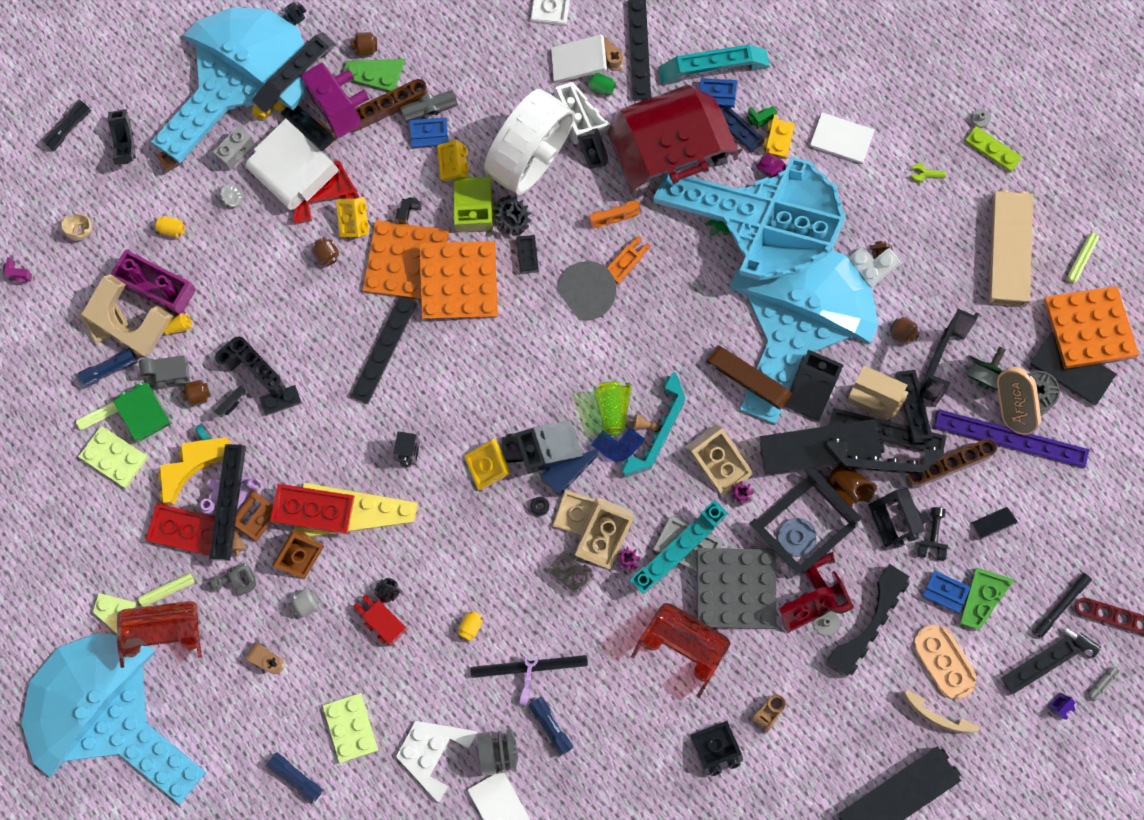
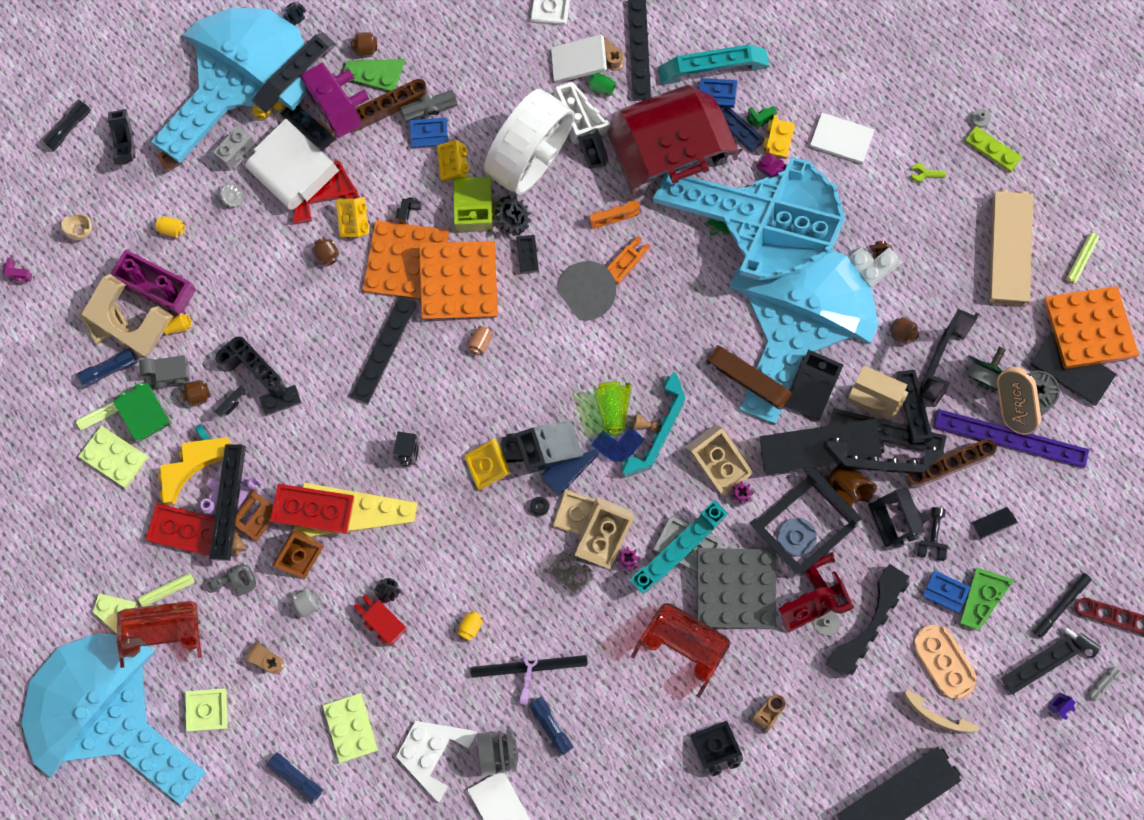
(206, 710): none -> yellowish green plate
(479, 340): none -> nougat brick

